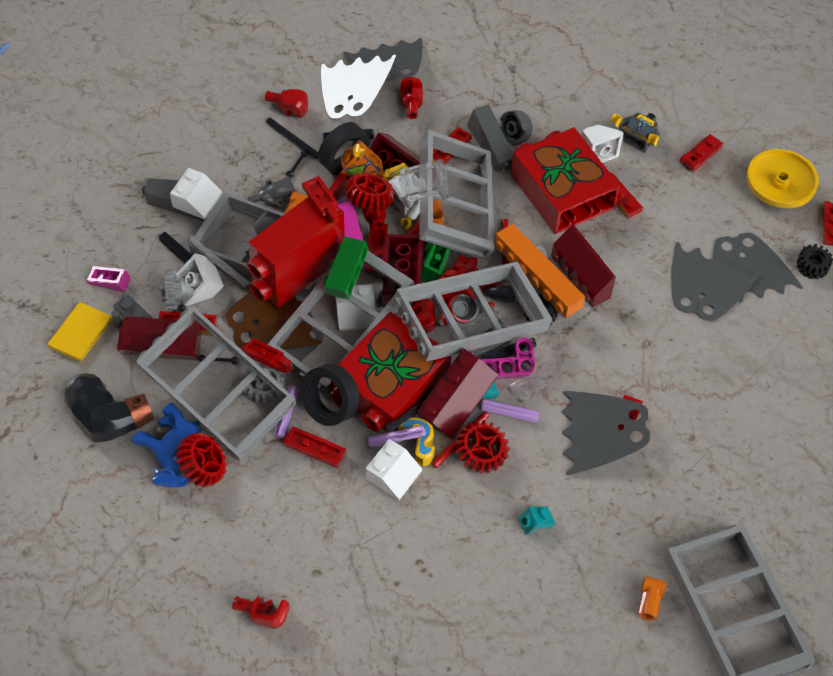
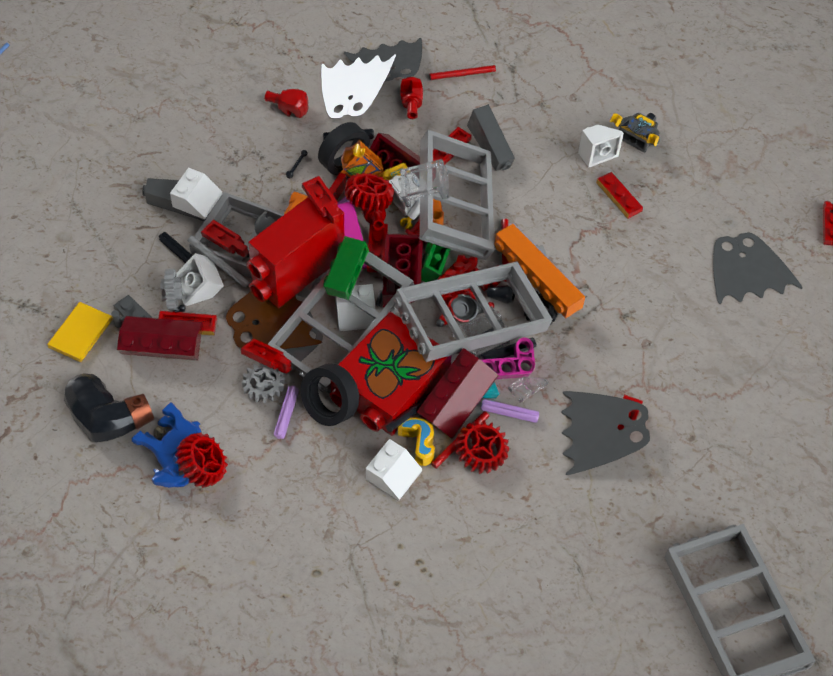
(120, 280): dark pink slope -> none
(172, 332): light grey window -> none
(225, 238): none -> red hinge
(234, 360): black hinge -> none
(260, 611): red piece -> none
(274, 191): dark grey piece -> none
(292, 137): black bar -> none
(314, 447): red plate -> none
(397, 436): lavender axle -> none
(425, 313): red piece -> none
(463, 72): none -> red bar
(516, 127): dark grey cylinder -> none
(536, 518): teal bracket -> none
(564, 179): red brick -> none
(583, 266): dark red slope -> none
(652, 594): orange piece -> none
(701, 152): red plate -> none
(719, 283): dark grey piece -> none
(782, 178): yellow dish -> none
(814, 253): black tyre -> none

